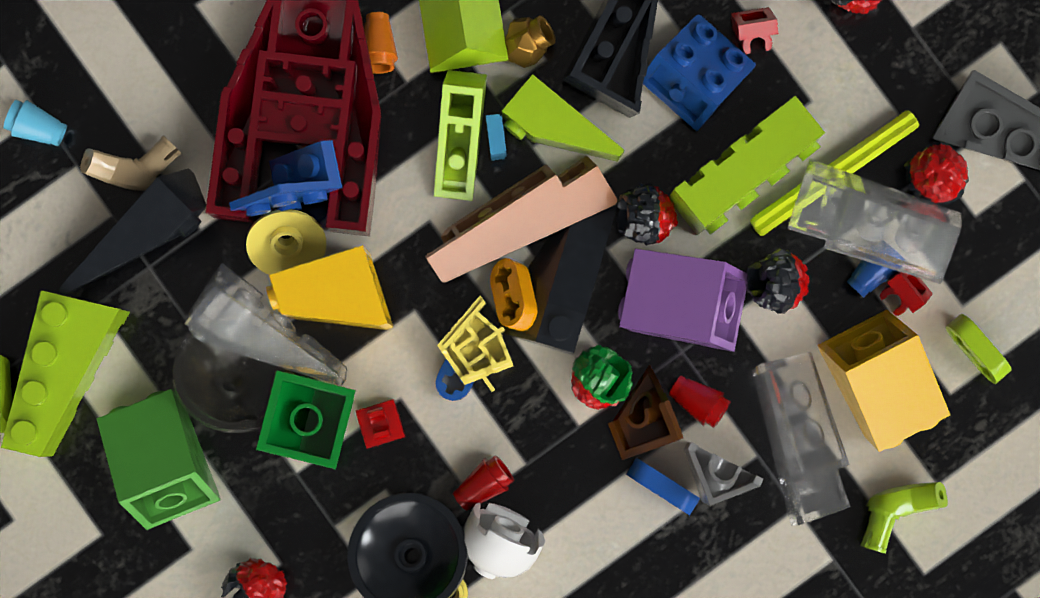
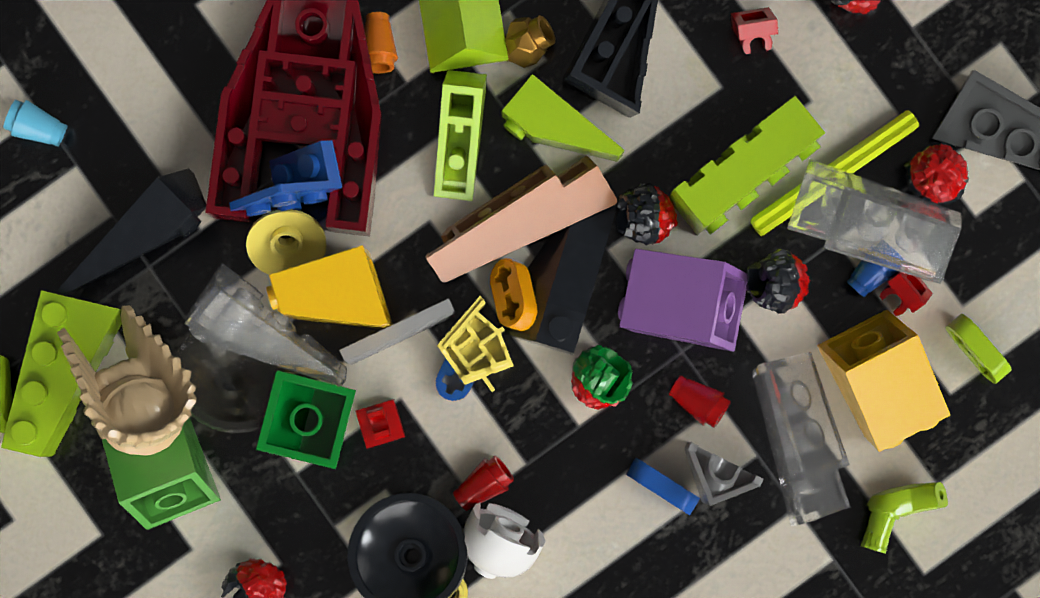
(127, 172): tan arm -> none
(140, 399): none -> tan piece
(398, 332): none -> light grey tile
(496, 137): dark azure tile -> none
(645, 419): reddish brown slope -> none
(697, 71): blue bracket -> none

